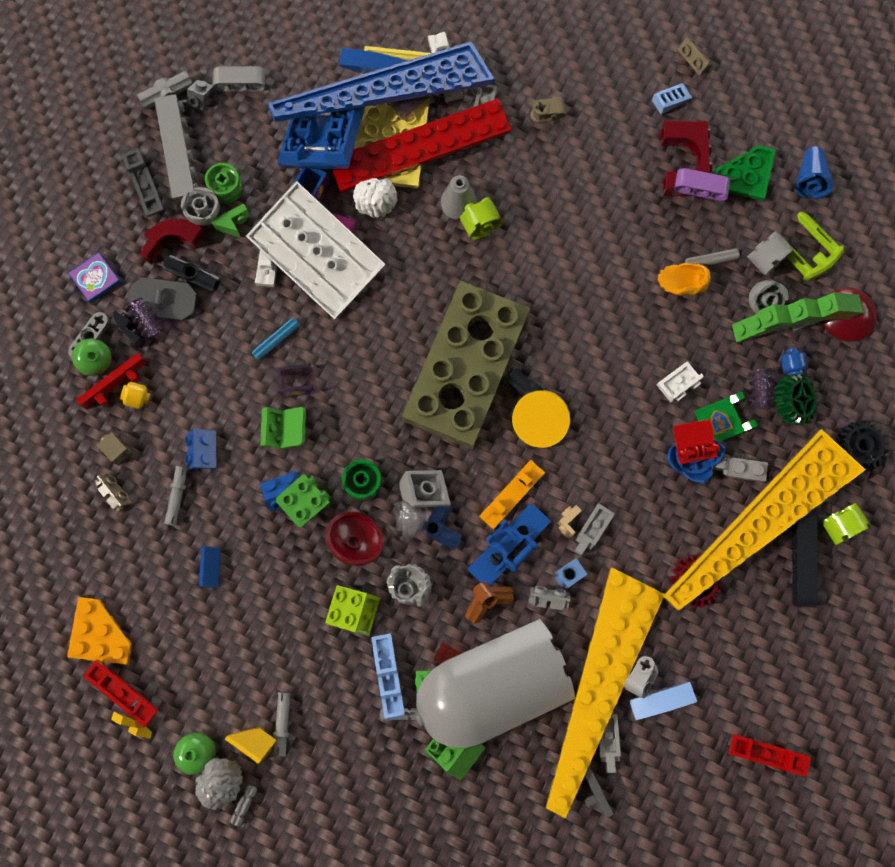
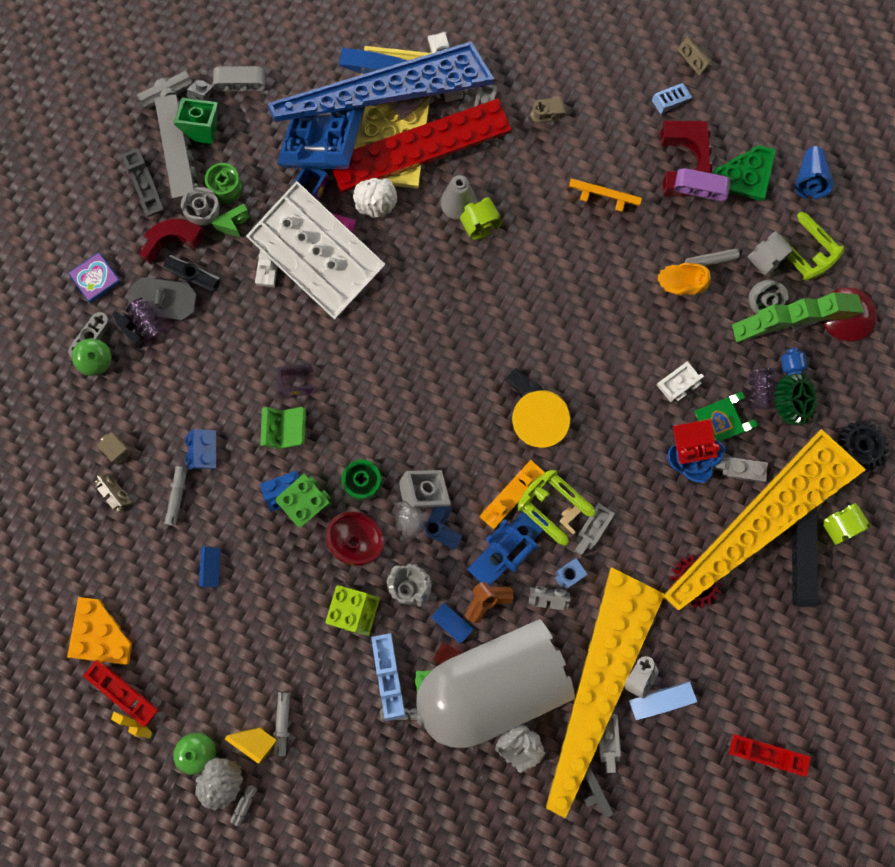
(111, 381): red hinge -> none
(134, 395): yellow head -> none
(197, 119): none -> green slope
(275, 338): dark azure axle -> none
(452, 623): none -> blue slope
(454, 759): bright green slope -> none
(465, 364): olive plate -> none
(520, 748): none -> light grey hair
(537, 490): none -> lime piece
(621, 197): none -> light orange hinge

